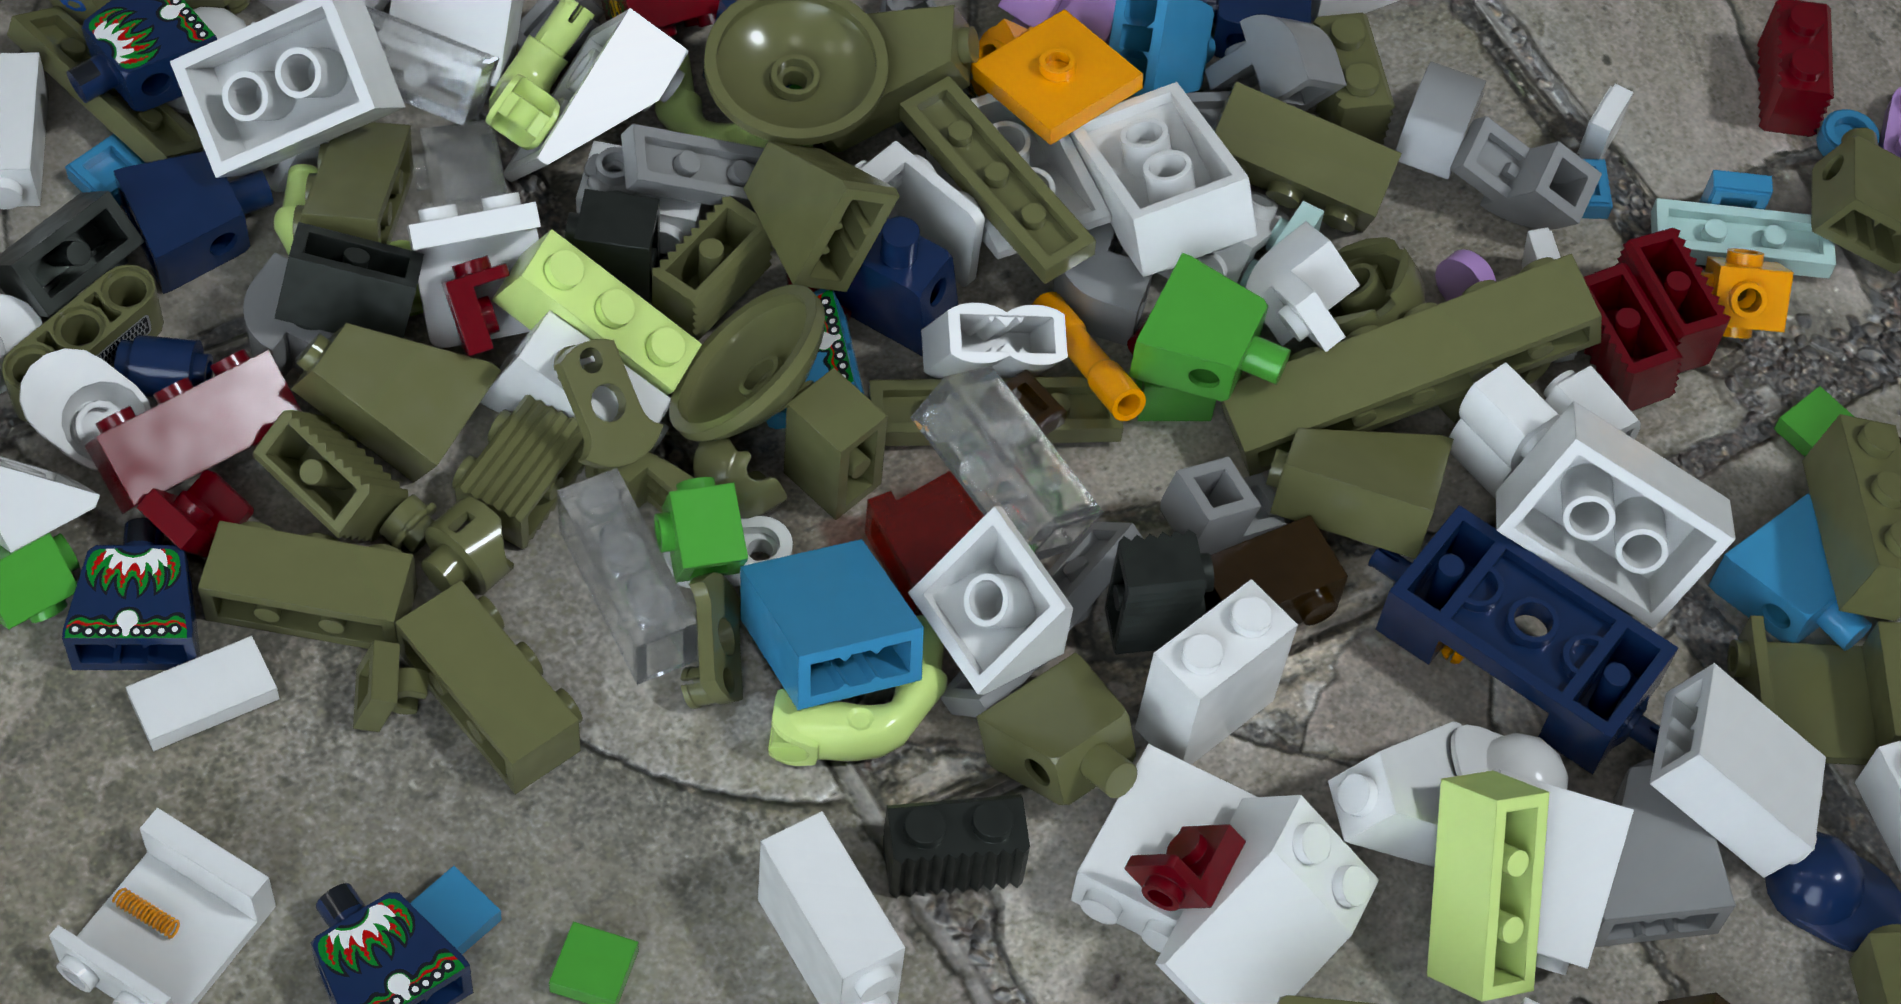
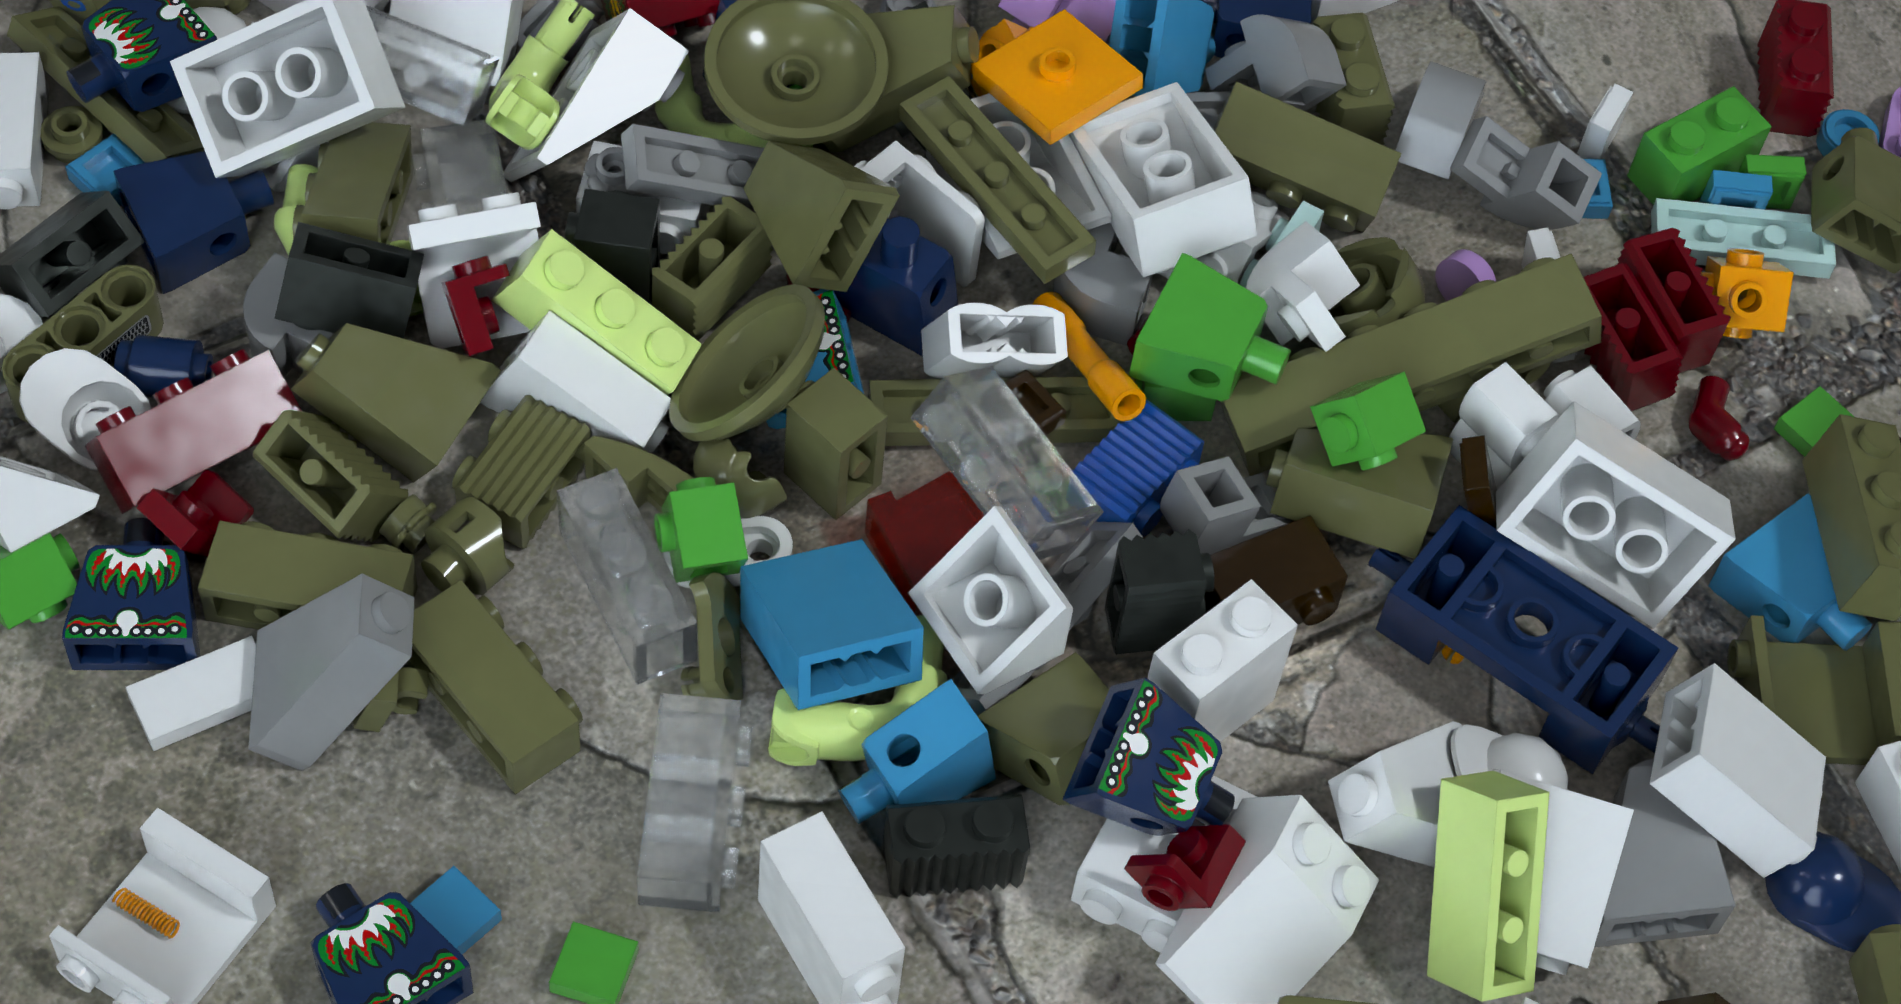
(68, 145): none -> olive plate
(326, 667): none -> light grey slope
(631, 431): olive piece -> none
(693, 803): none -> clear brick
(923, 756): none -> dark azure torso
(1136, 466): none -> blue brick
(1149, 764): none -> torso
(1368, 421): none -> bright green brick
(1478, 479): none -> dark brown tile
(1683, 152): none -> bright green brick
(1713, 424): none -> dark red arm
(1786, 175): none -> bright green tile

